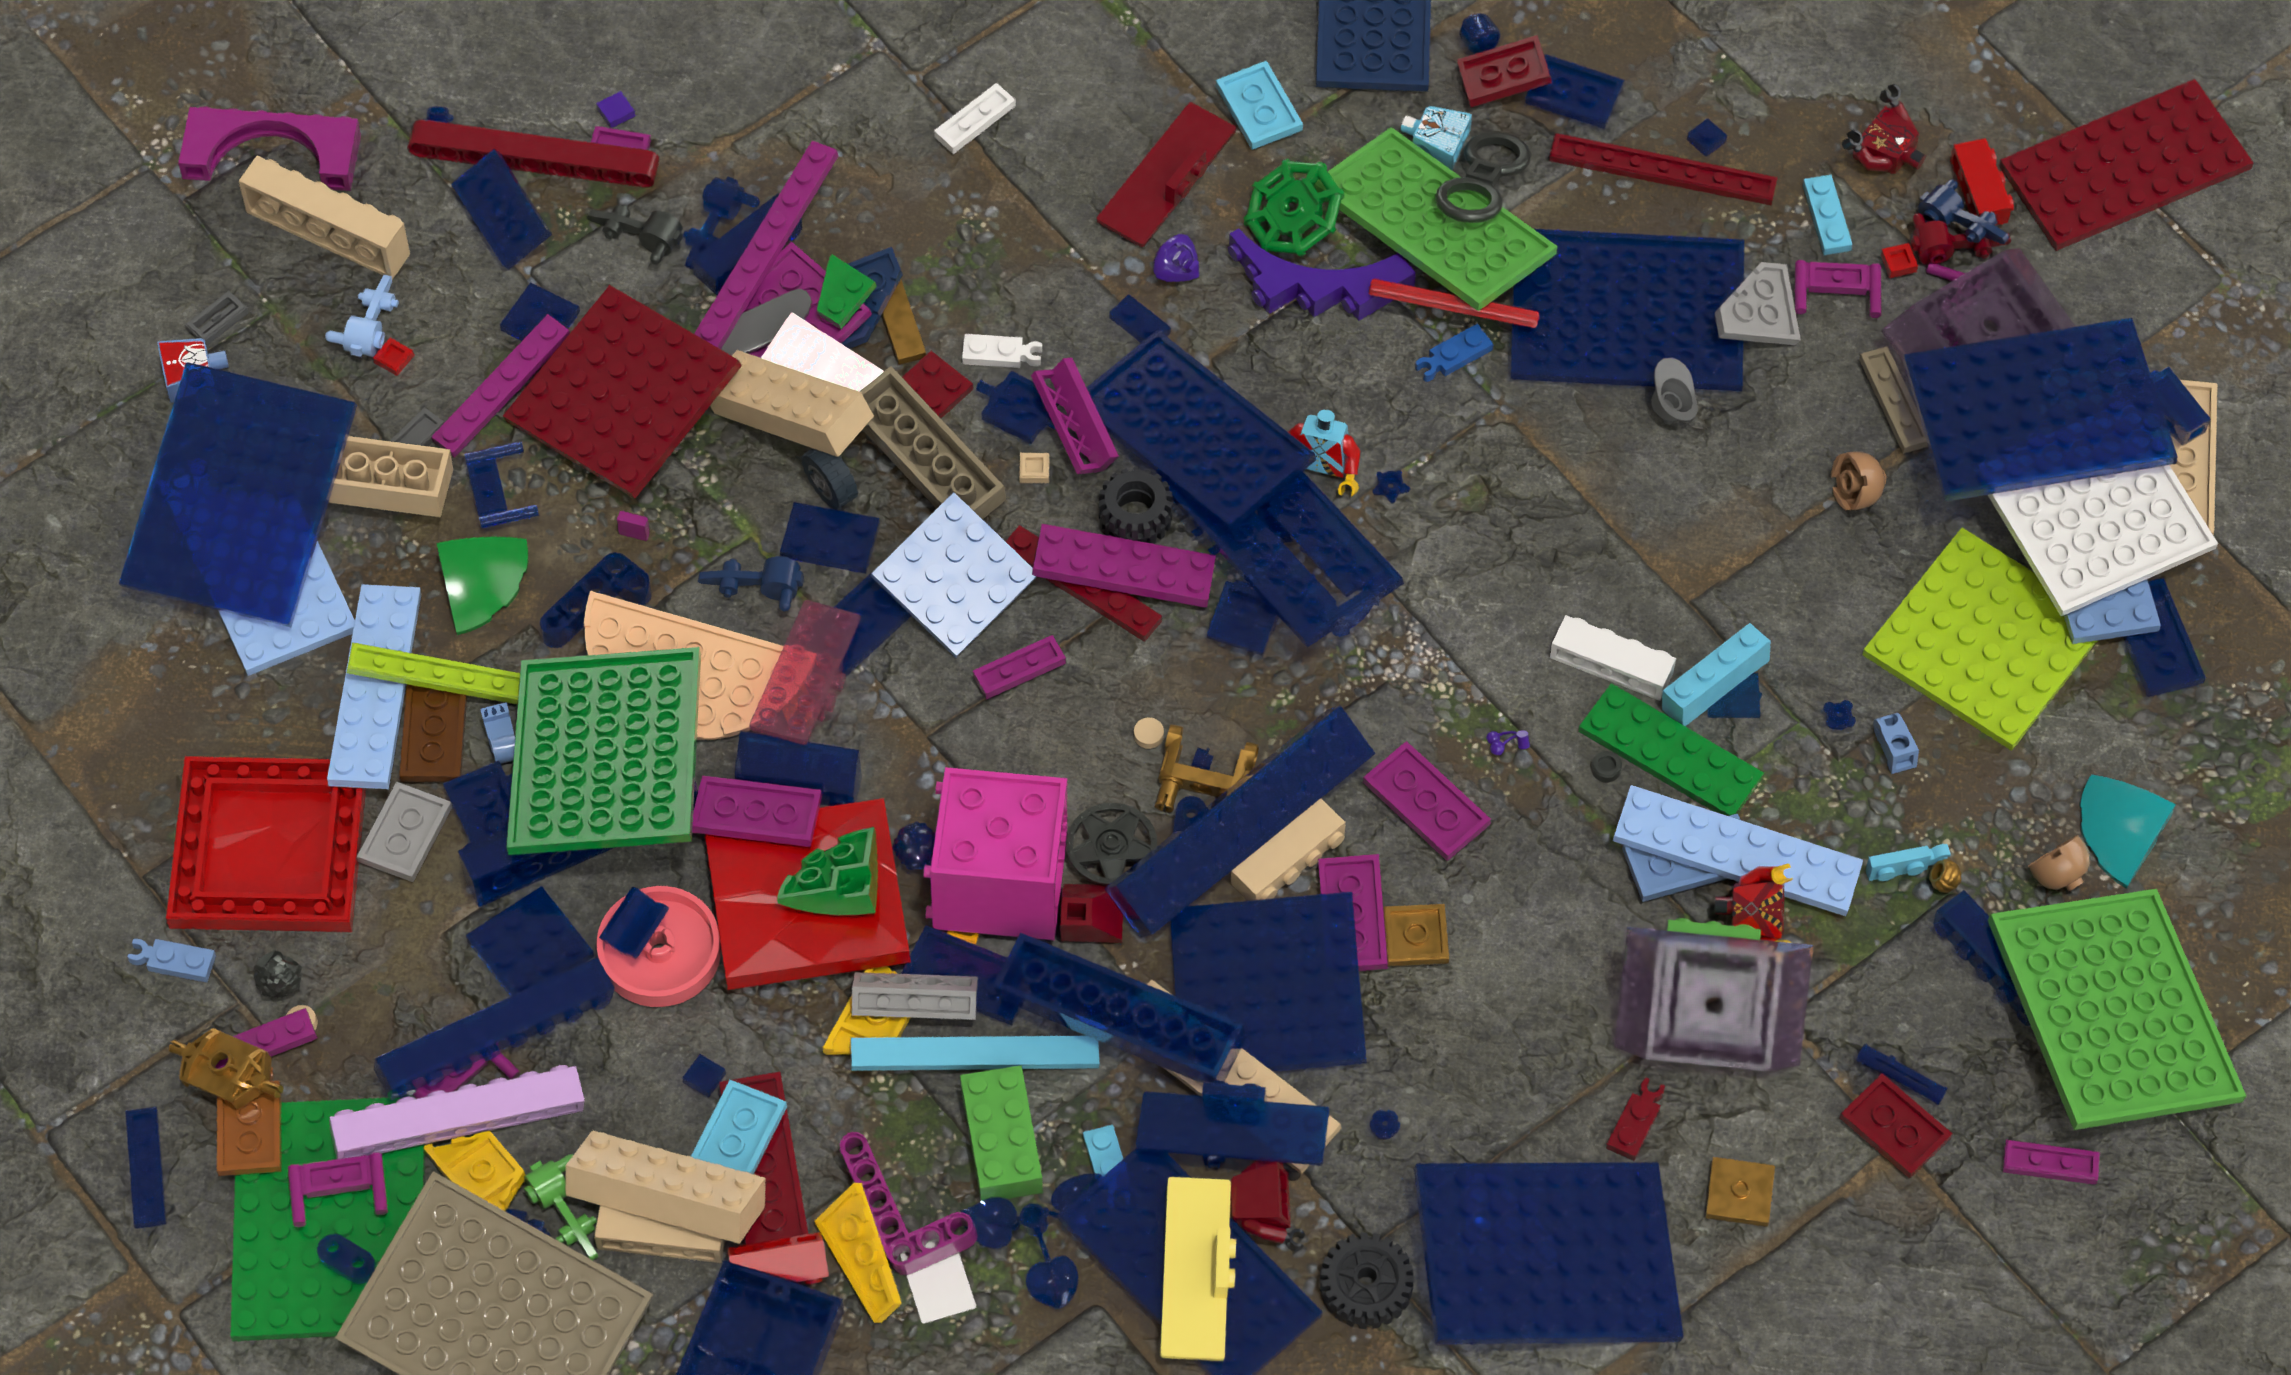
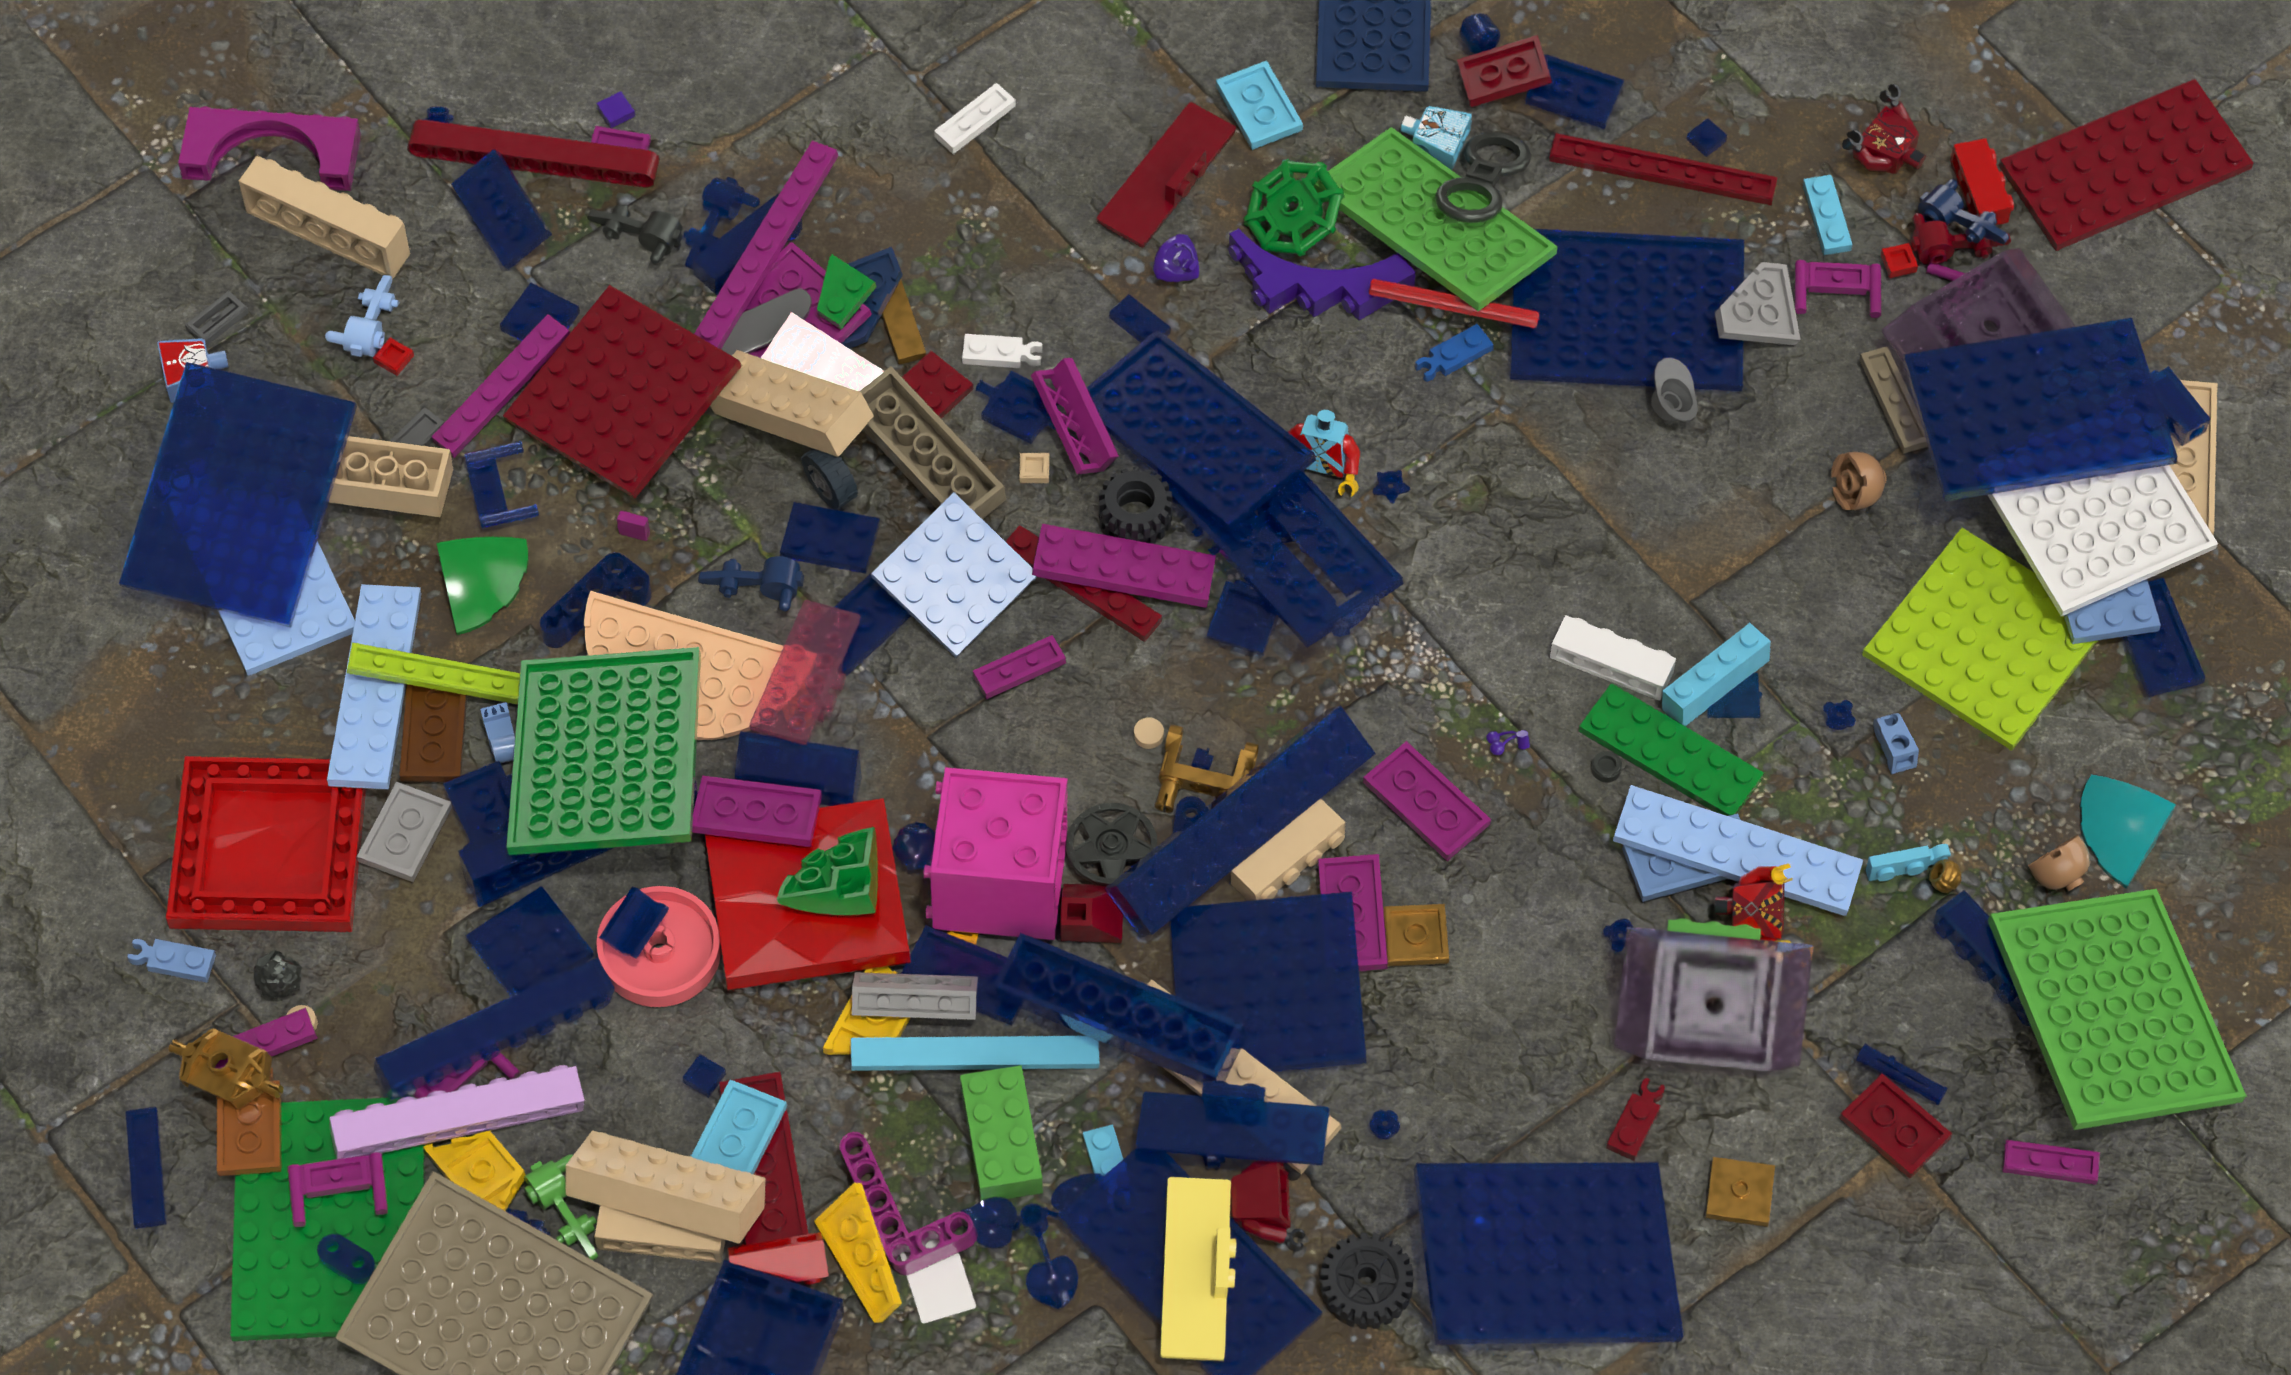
(1612, 932): none -> clear blue plate

